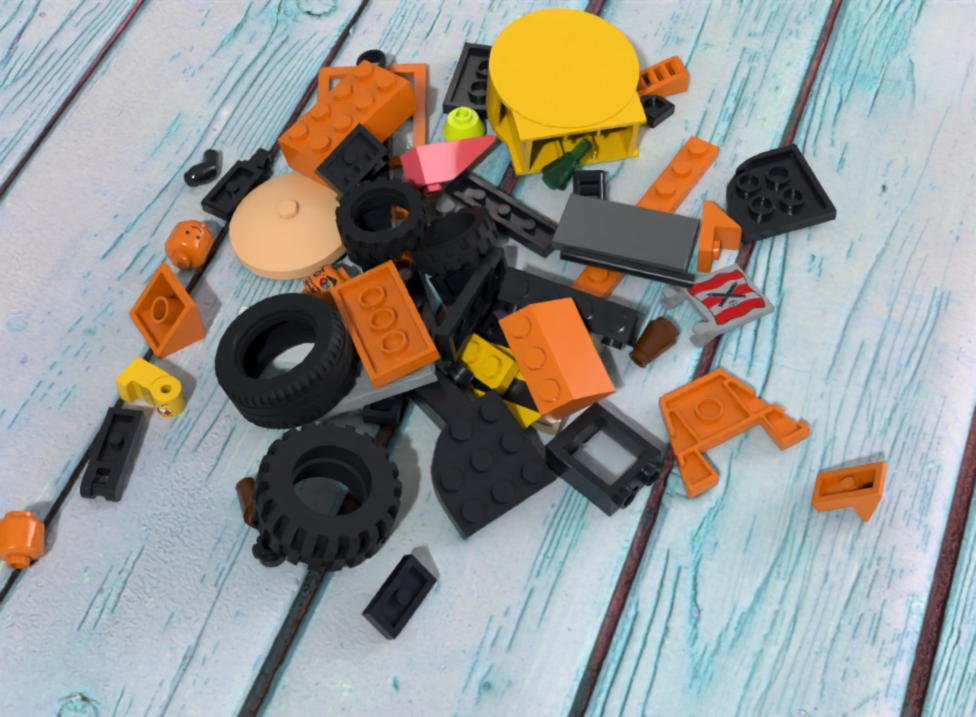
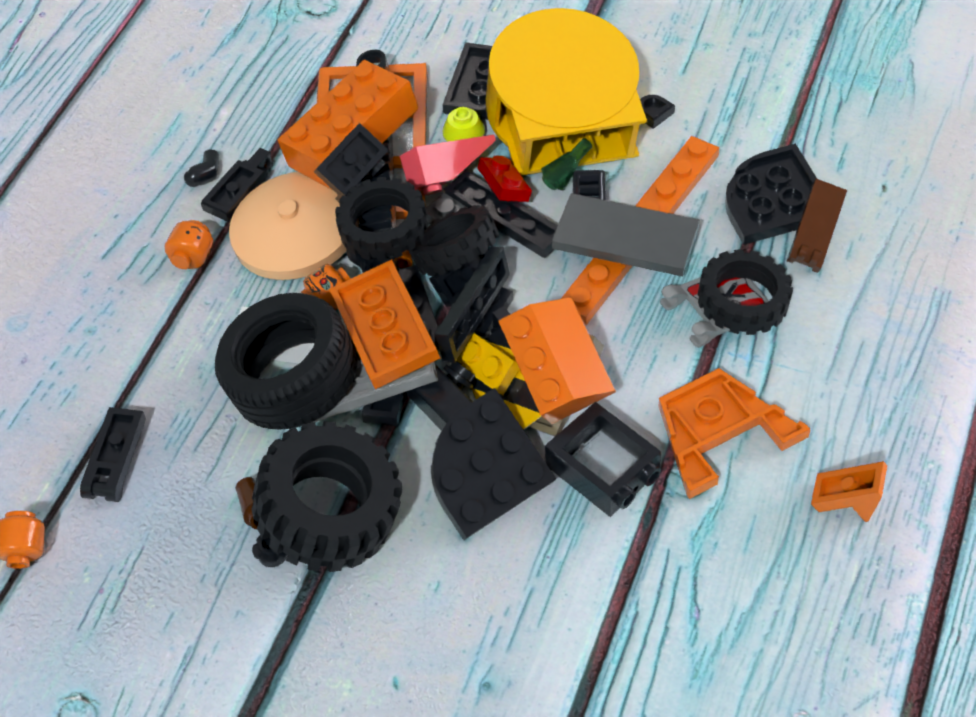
(153, 386): yellow leg -> none
(167, 314): orange slope -> none
(399, 597): black plate -> none
(504, 179): none -> red plate
(601, 317): black brick -> none
(627, 267): black bar -> none
(654, 341): reddish brown cone -> none
(665, 77): orange slope -> none
(716, 233): orange slope -> none
(740, 317): none -> black tyre
(817, 225): none -> reddish brown hinge

